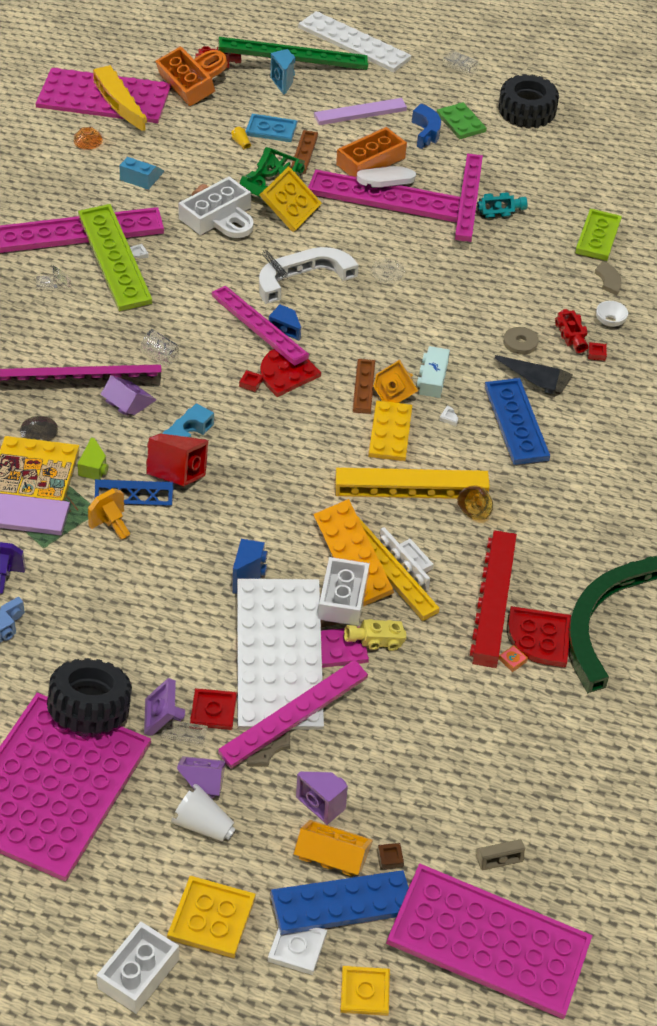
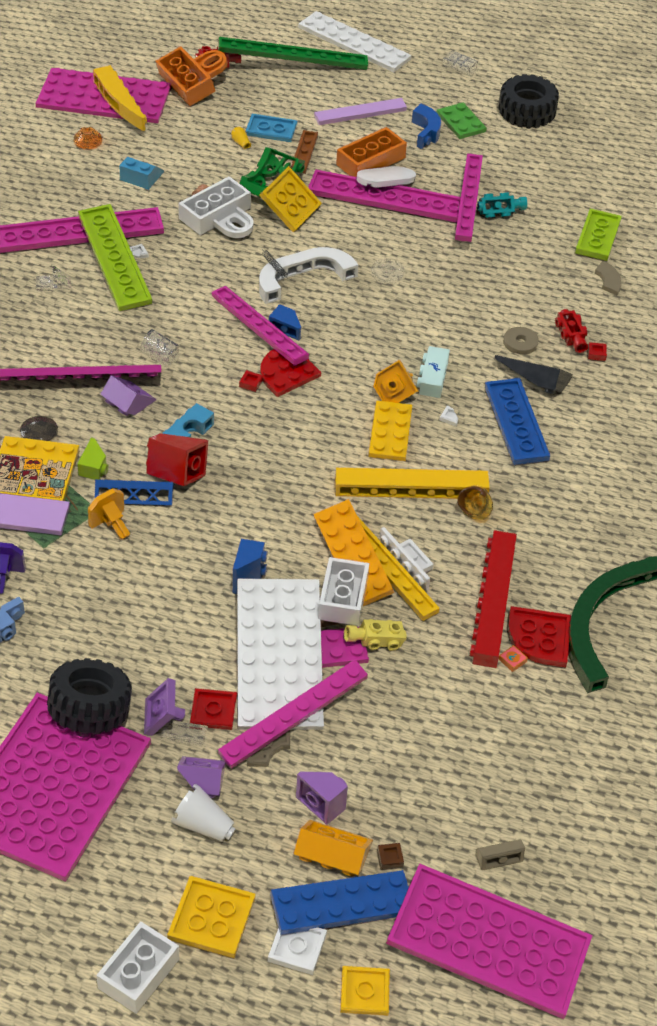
(282, 69): dark azure slope -> none
(364, 386): dark orange tile -> none
(611, 309): white piece -> none

